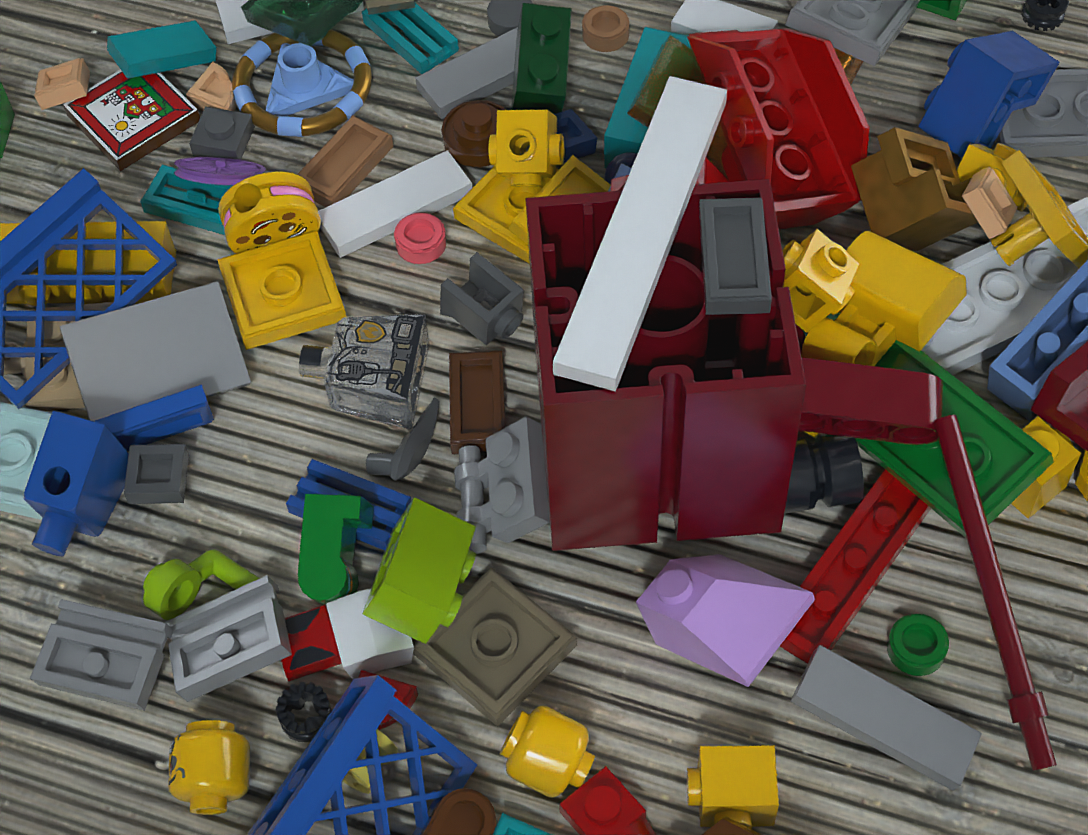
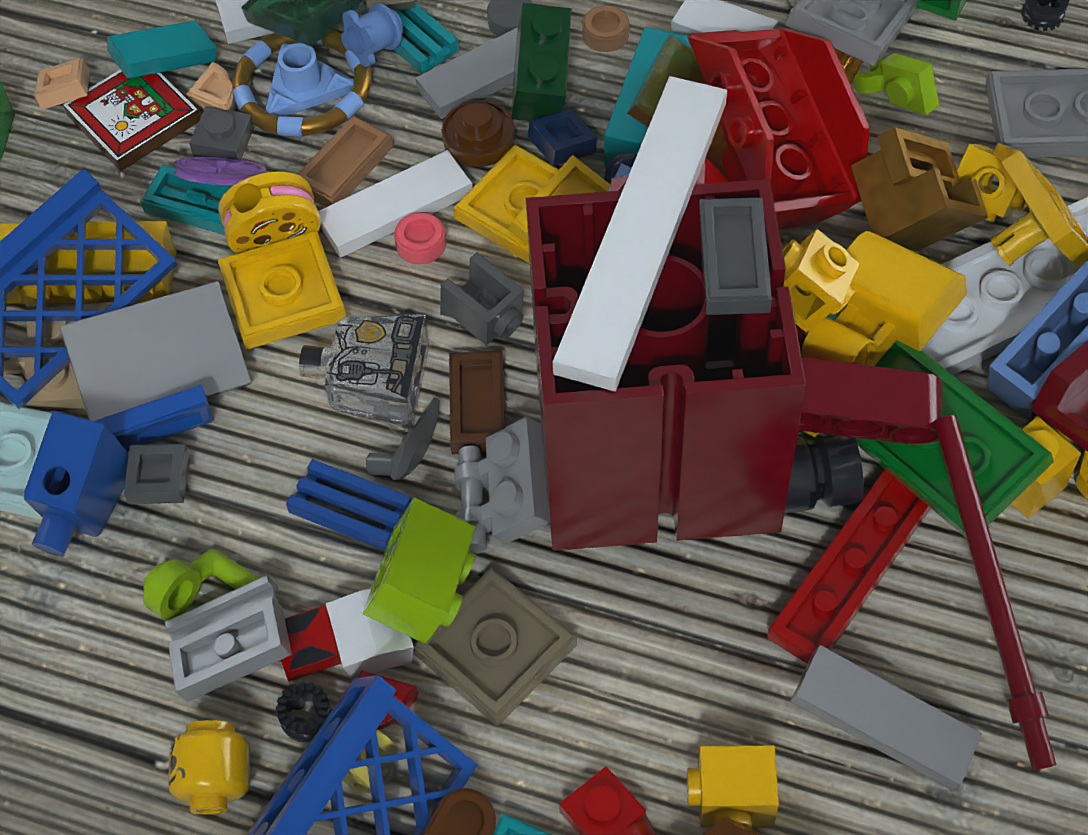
(102, 654): light grey plate -> none
(329, 545): green leg -> none
(371, 32): none -> medium blue brick
(514, 133): yellow brick -> none
(547, 751): yellow head -> none
(722, 613): lavender slope -> none
(905, 80): none -> lime plate
(917, 644): green tile -> none
(983, 87): blue brick -> none
(989, 202): light nougat tile -> none

